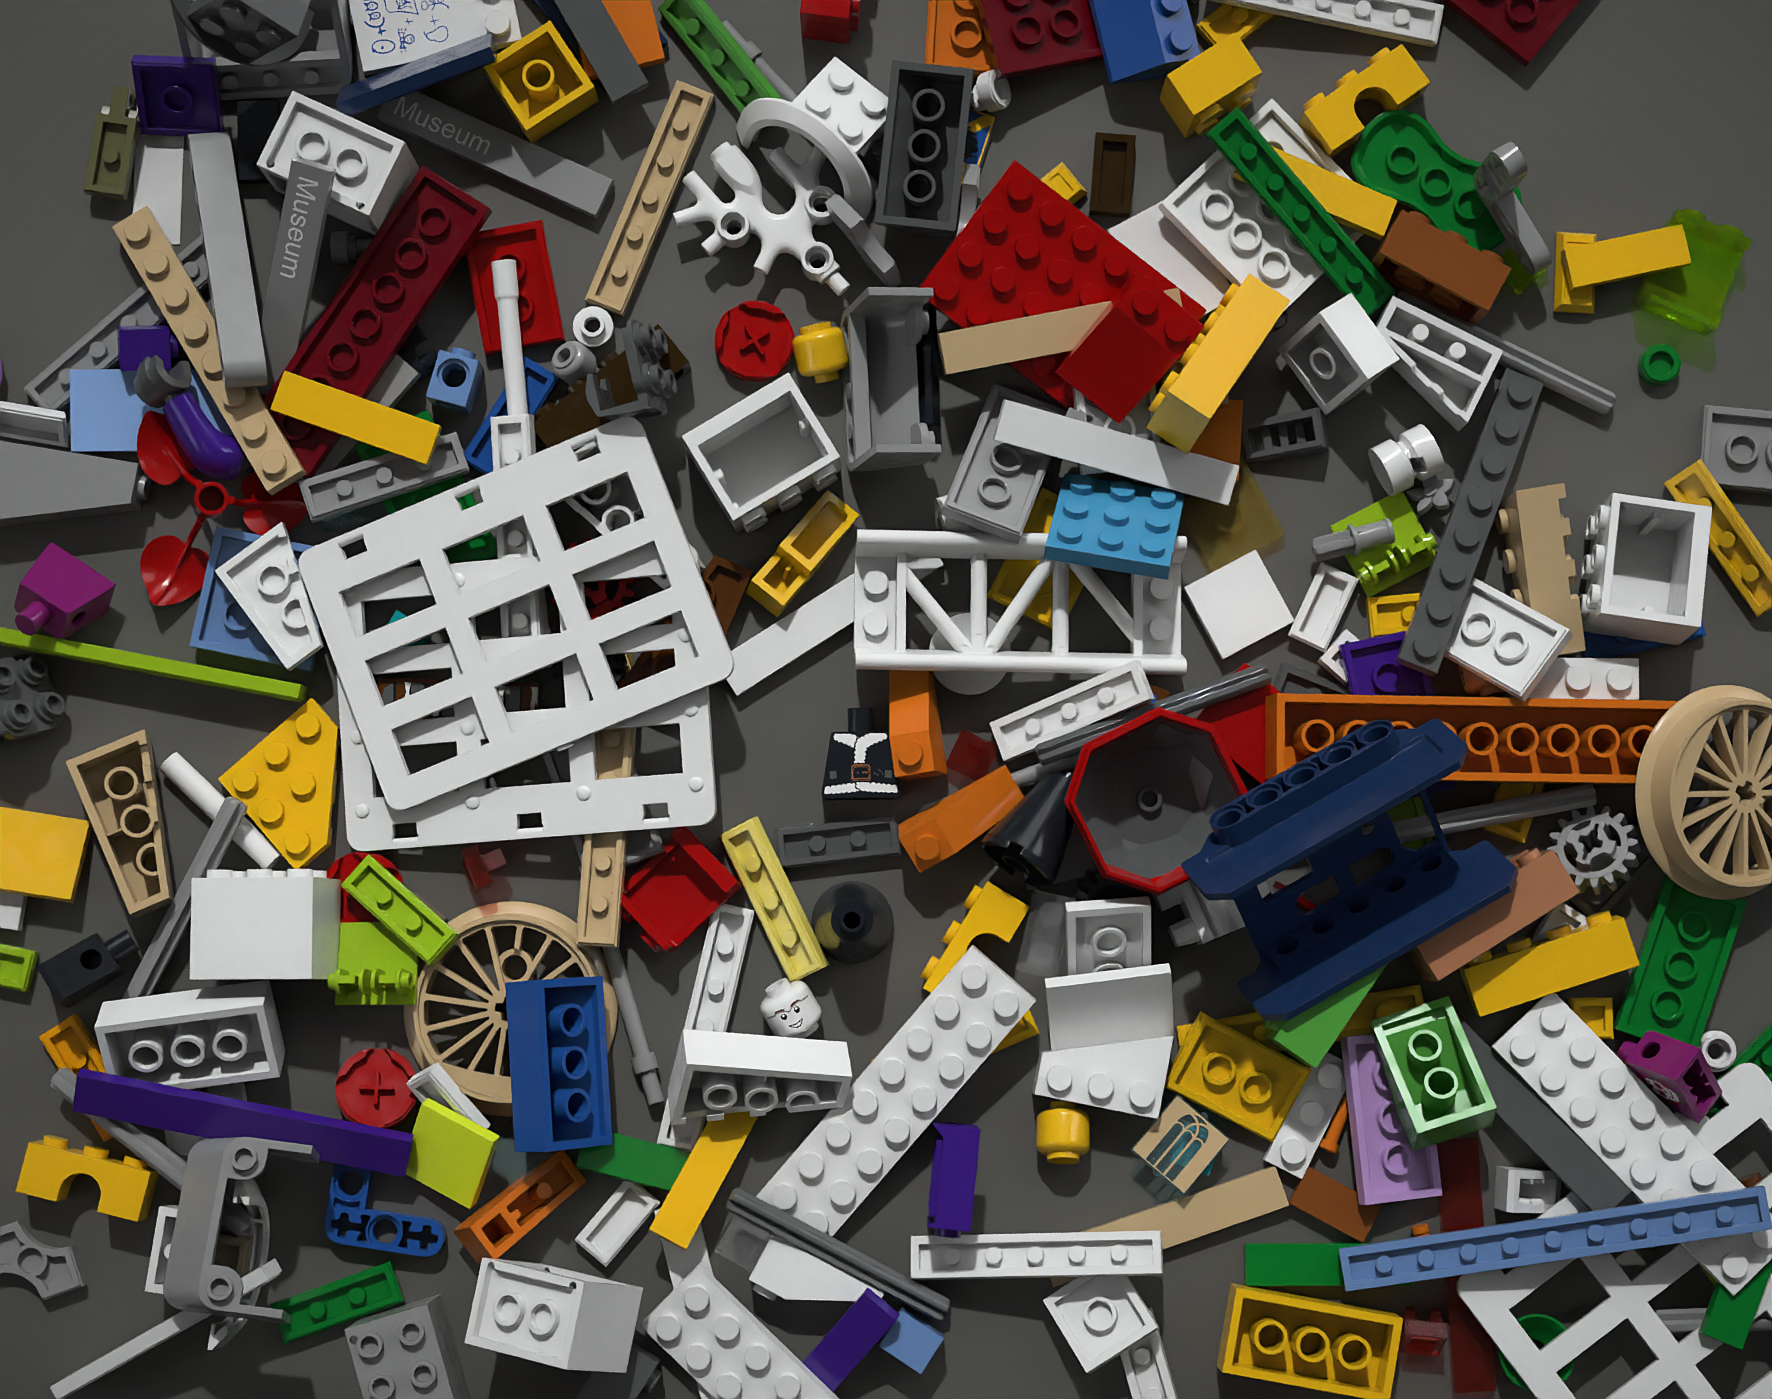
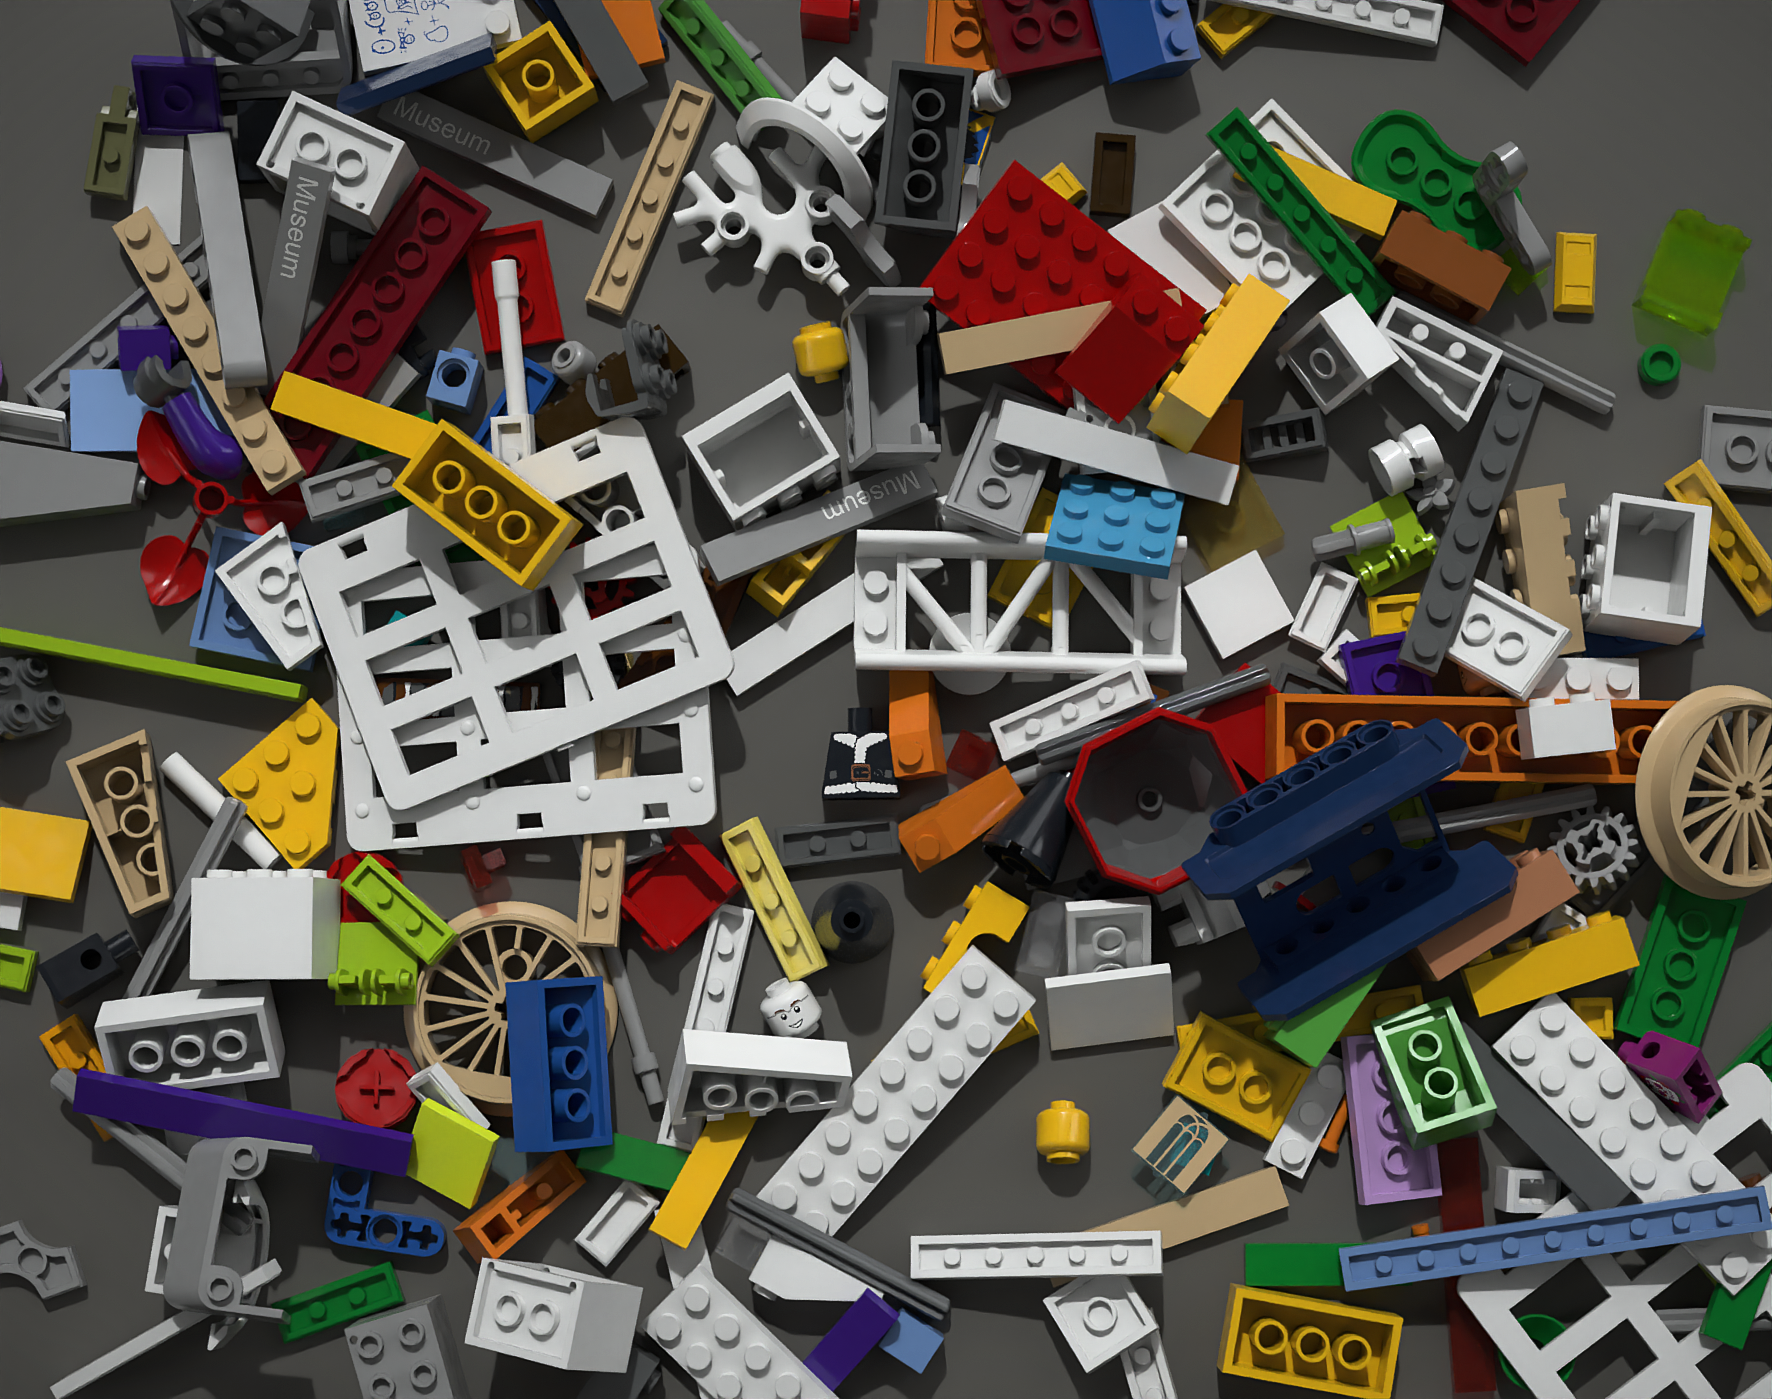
(60, 595): magenta torso -> none
(124, 1185): yellow arch -> none
(234, 1252): dark tan tile -> none
(487, 505): none -> yellow brick
(596, 338): white plate -> none
(754, 341): red tile -> none
(816, 522): none -> light grey tile
(953, 1178): dark purple window -> none
(1108, 1076): white wedge -> none
(1210, 86): yellow brick -> none
(1334, 1204): dark orange tile -> none
(1390, 80): yellow arch -> none
(1422, 1336): clear red tile -> none
(1565, 729): none -> white brick
(1626, 257): yellow tile -> none
(1727, 1050): white plate -> none

